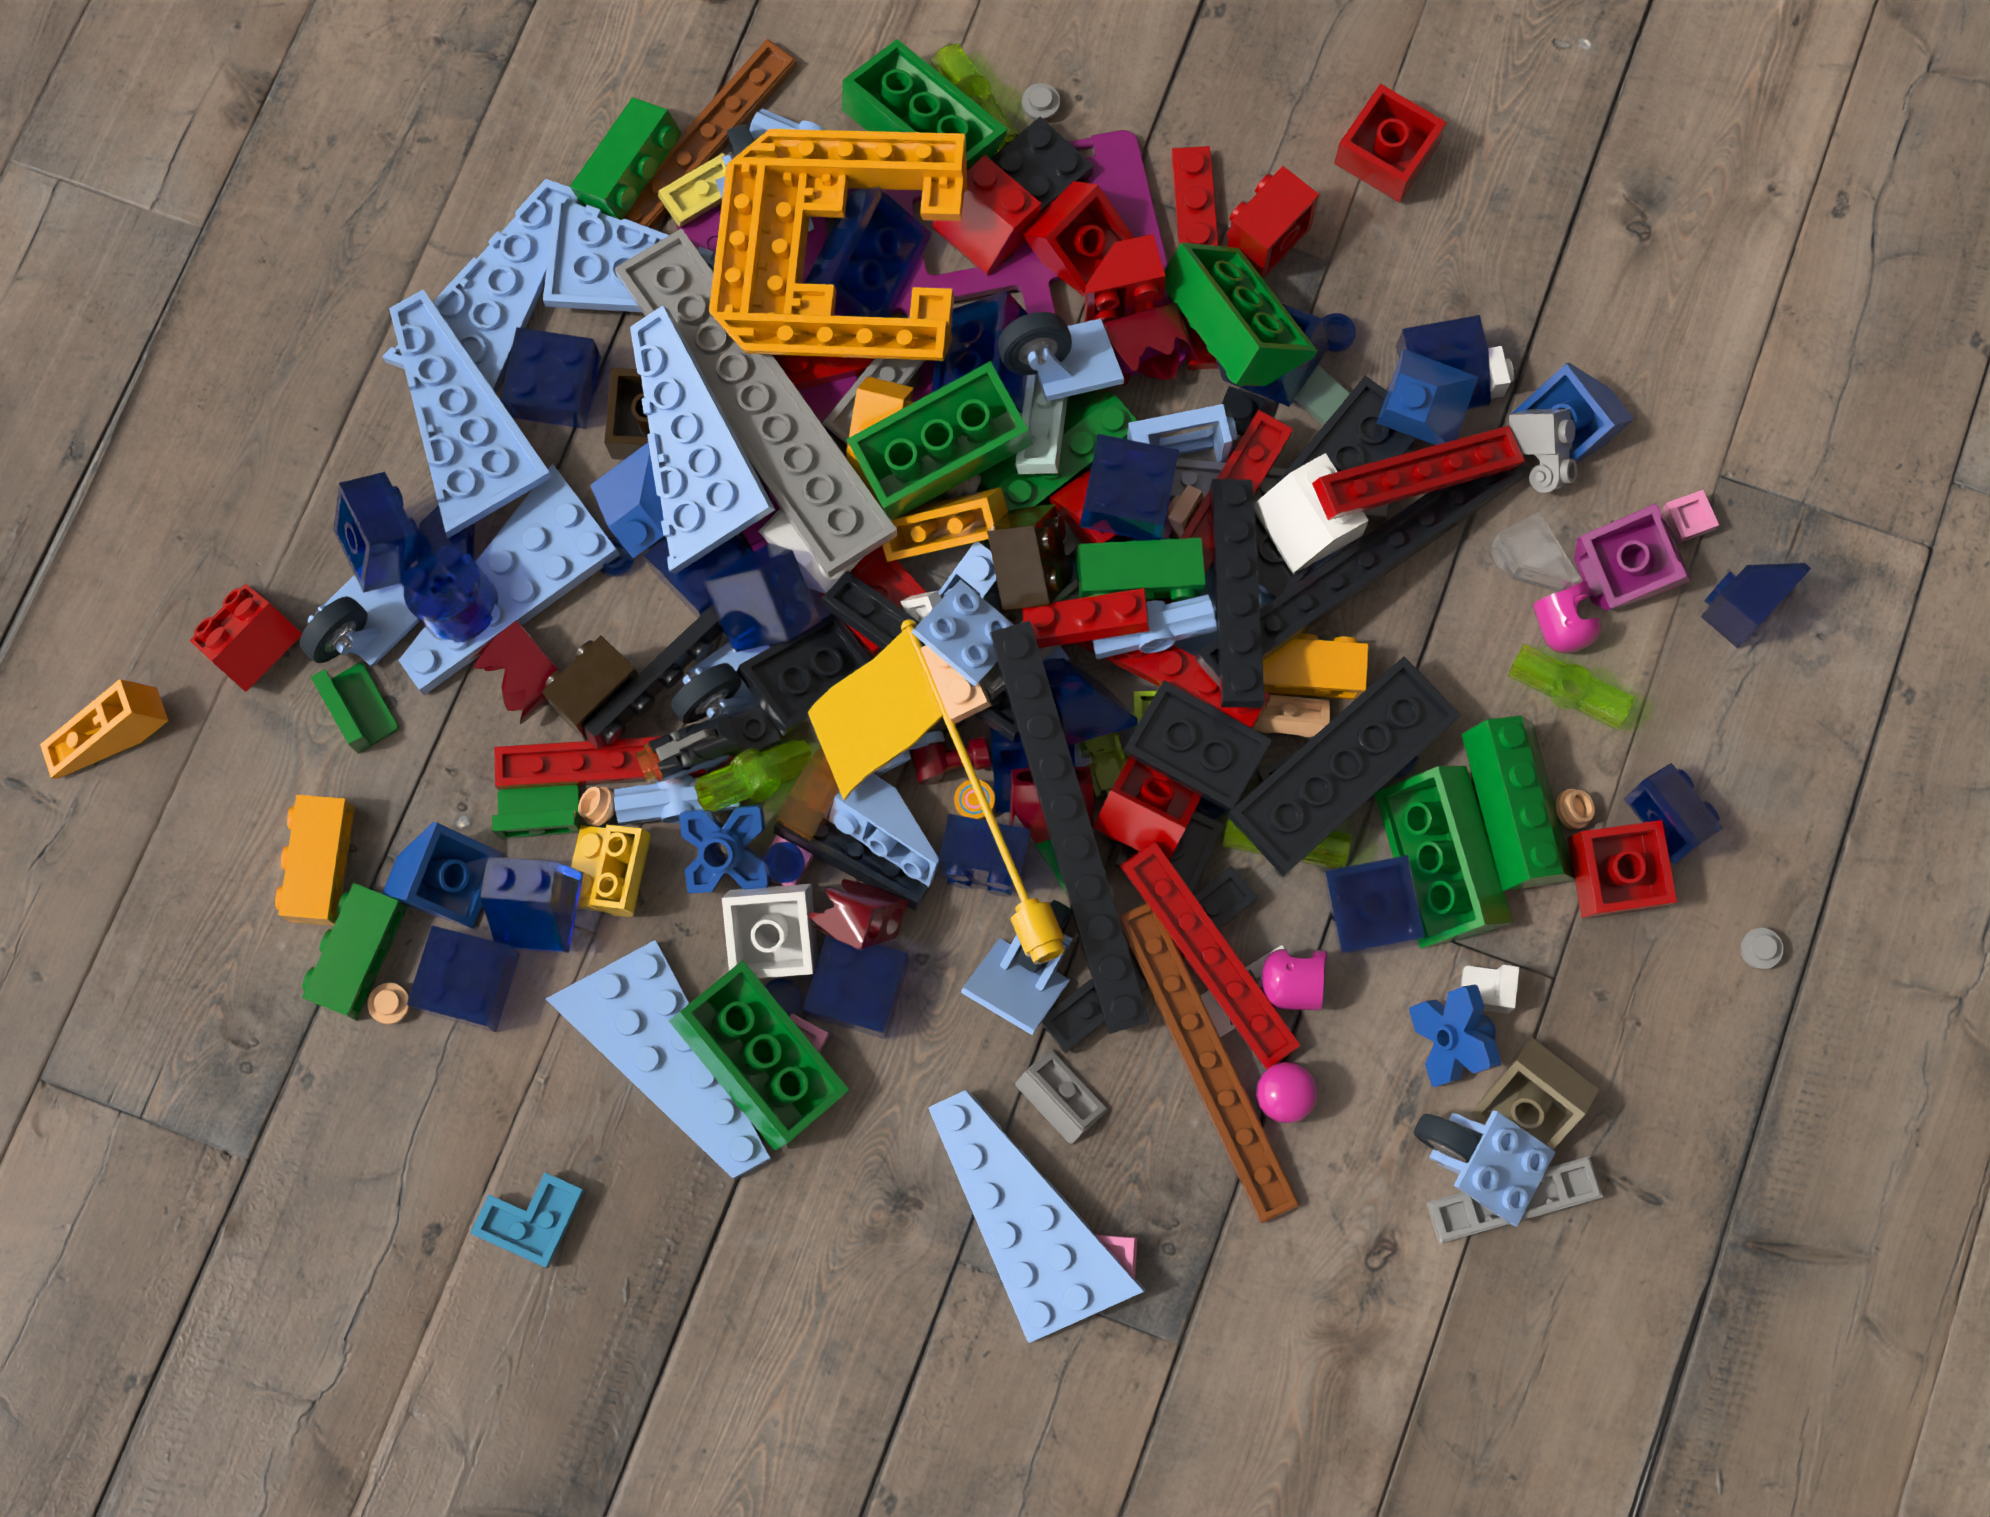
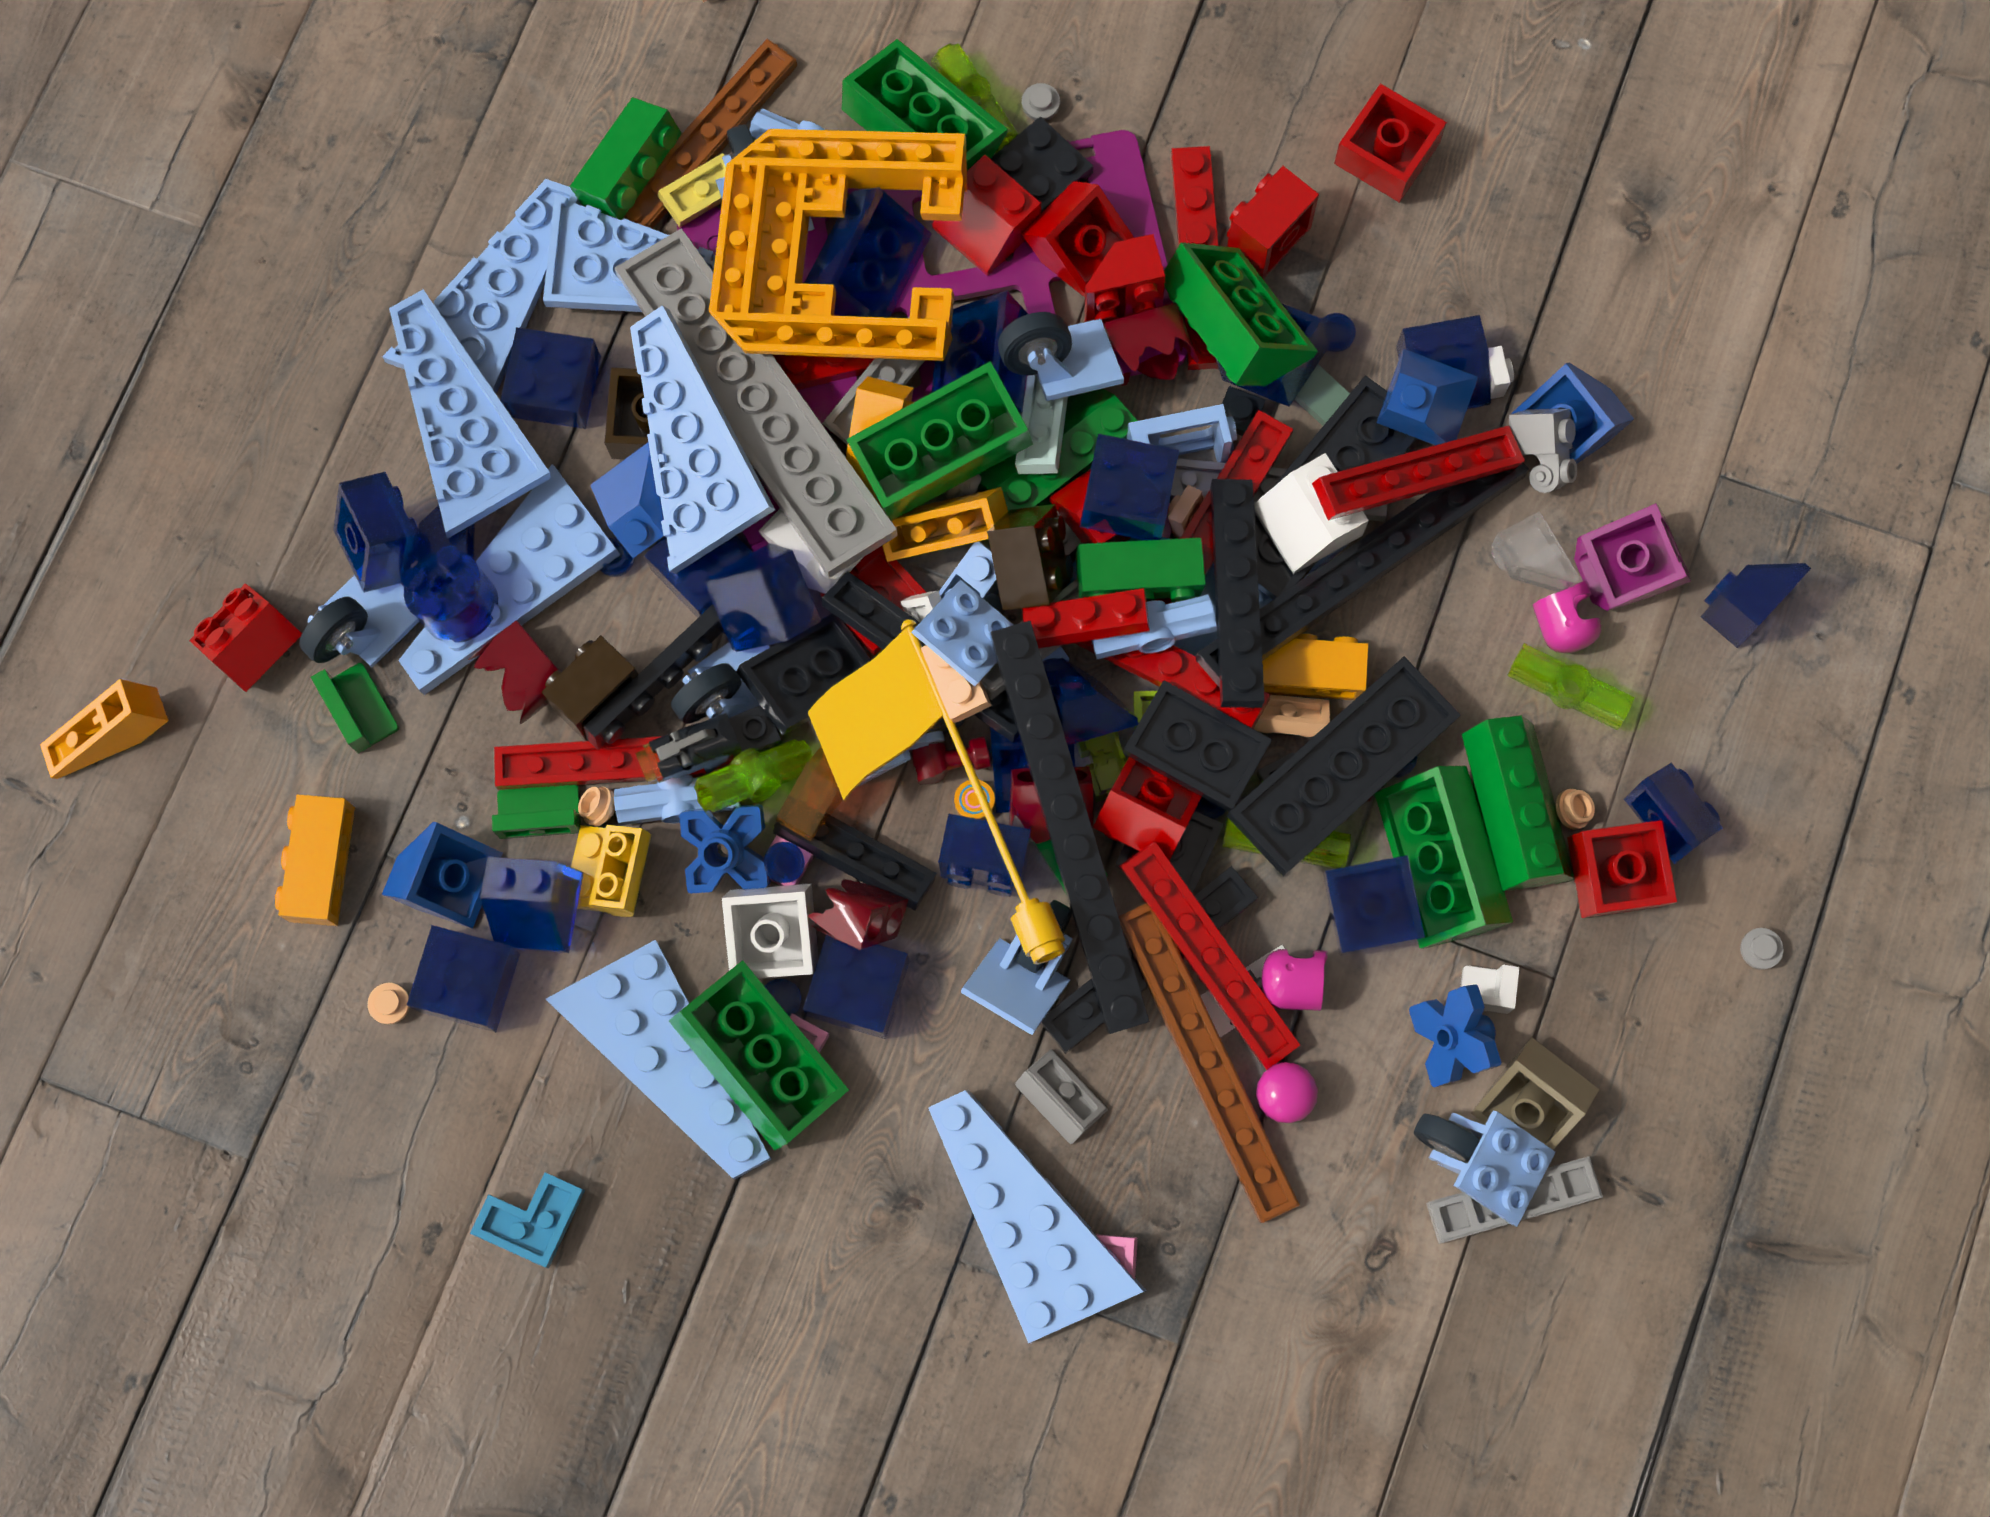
(353, 951): green brick -> none
(883, 823): light blue slope -> none
(1690, 516): bright pink plate -> none

